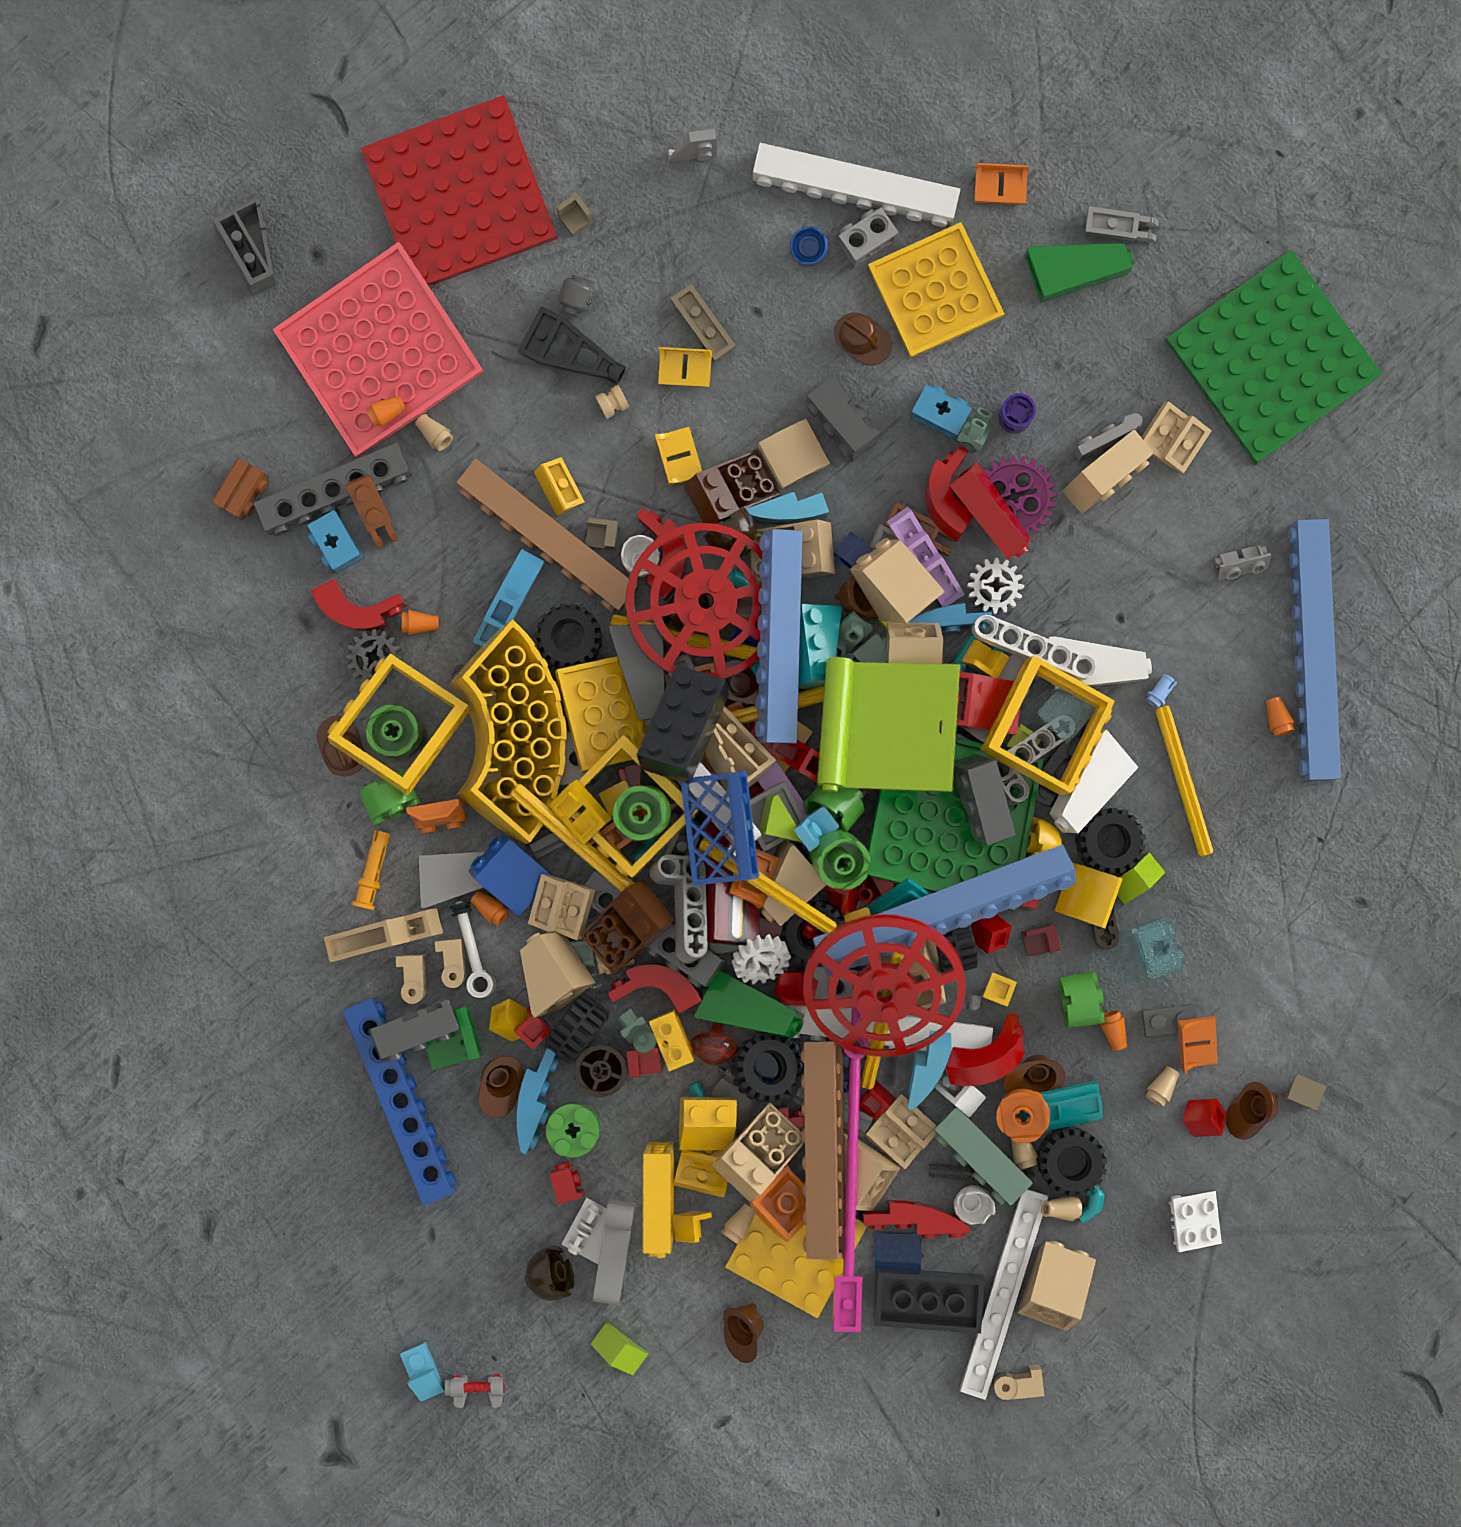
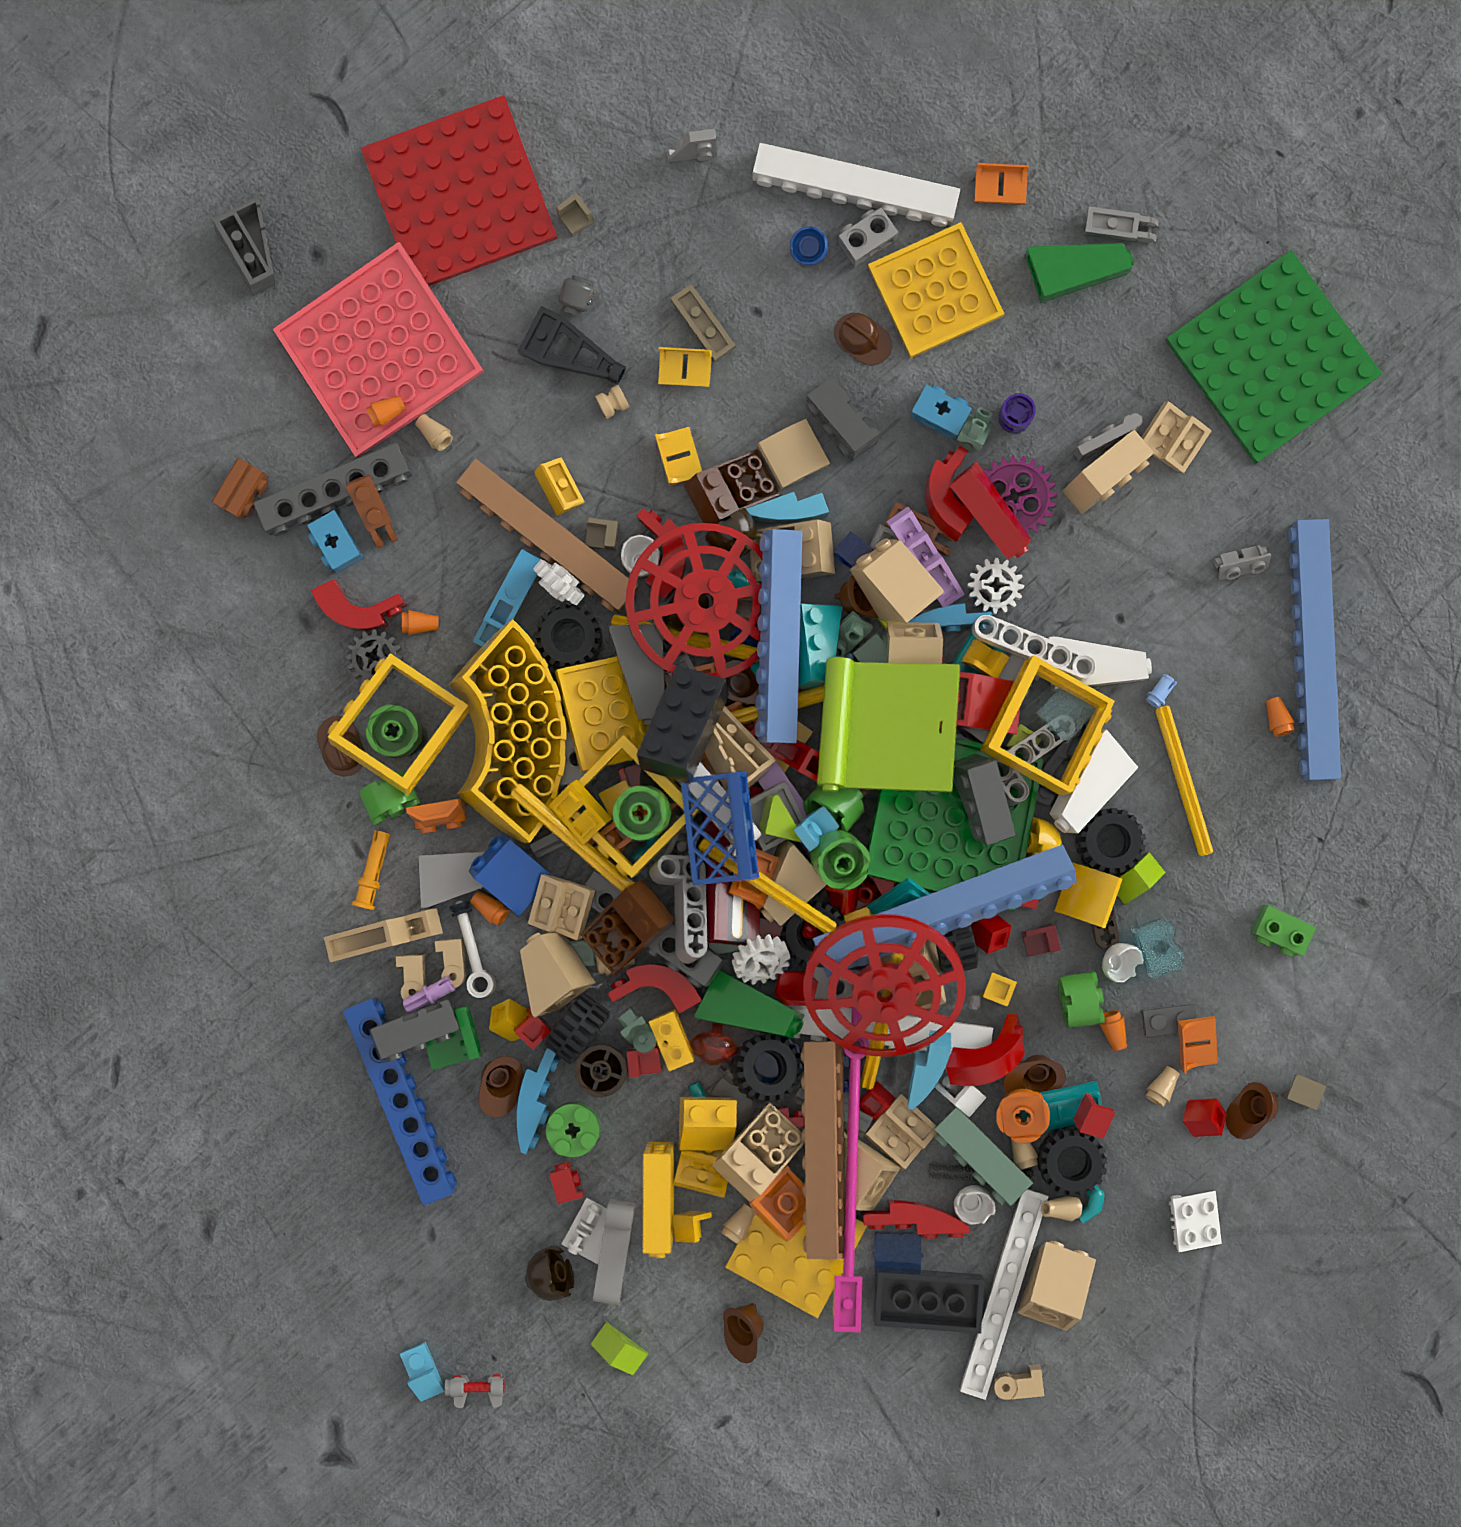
(428, 995): none -> lavender axle
(558, 582): none -> white gear
(1093, 1118): none -> red panel
(1120, 962): none -> white hair
(1283, 931): none -> bright green brick

